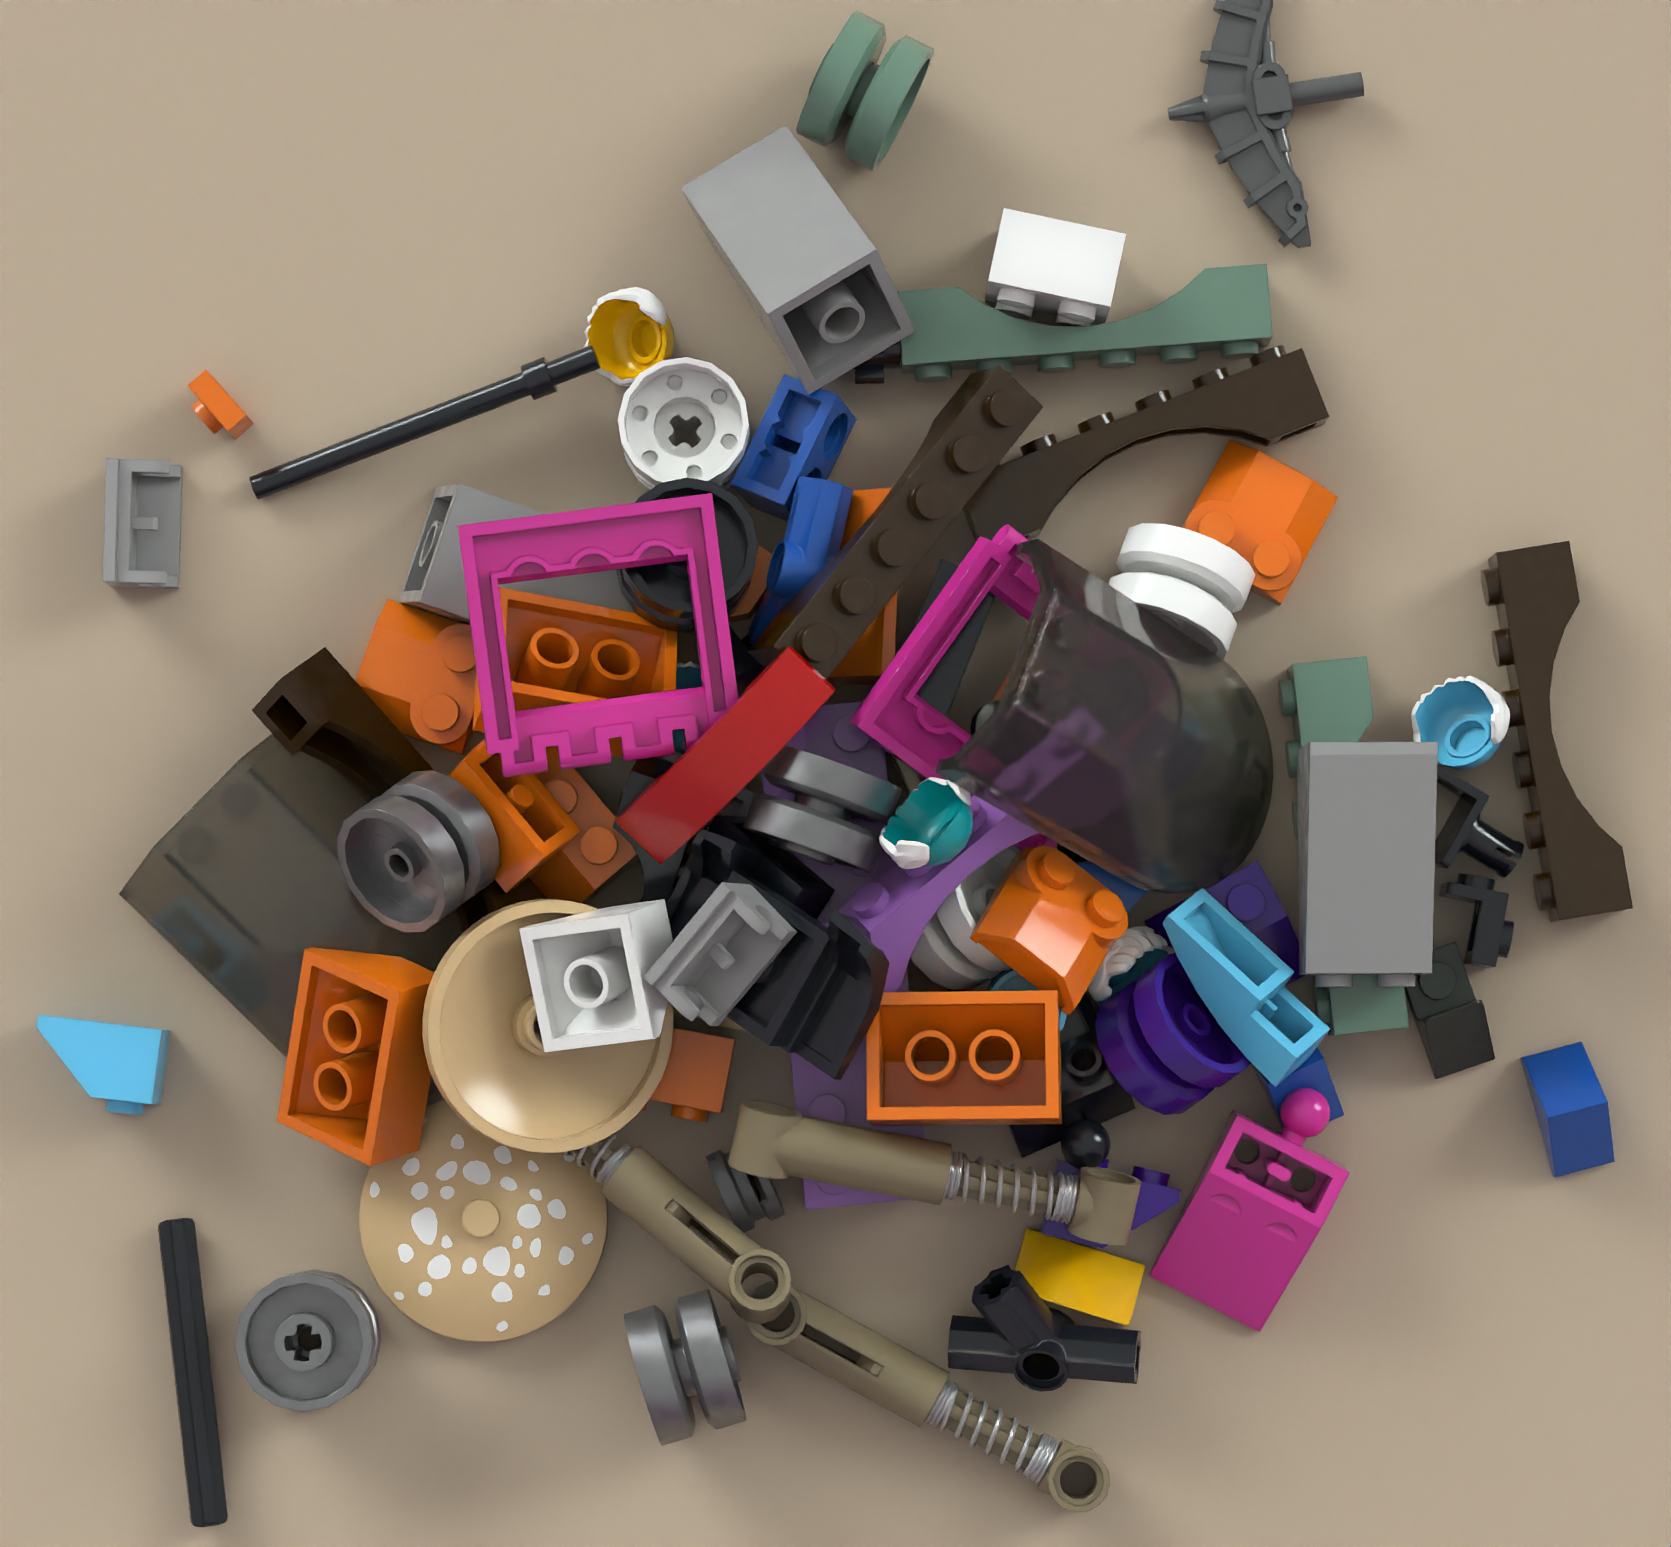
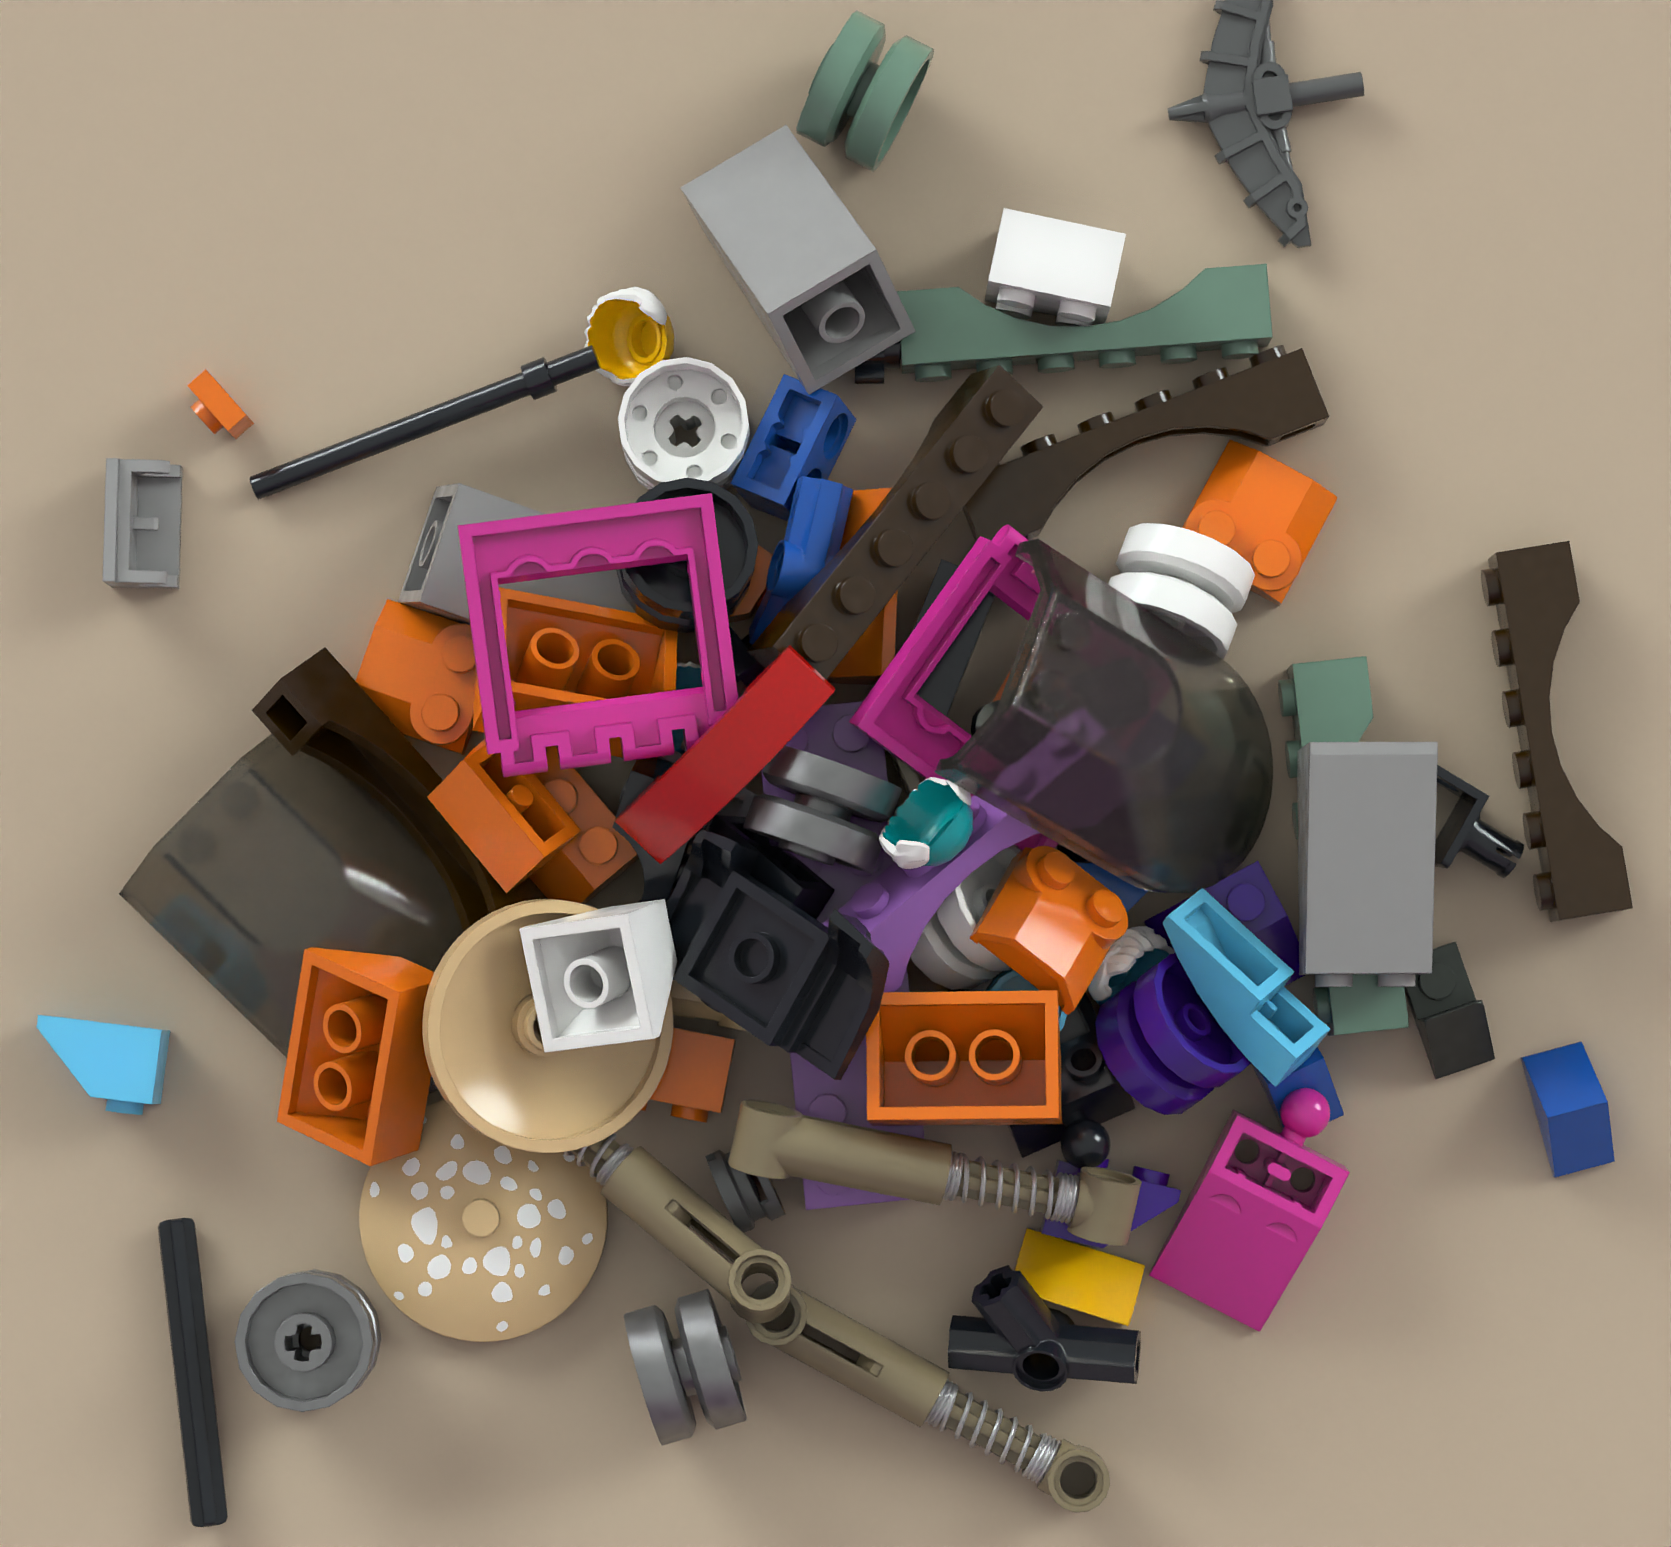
(418, 851): flat silver wheel -> none
(720, 953): light grey hinge -> none
(1464, 720): medium azure hair -> none
(1489, 931): black bracket -> none

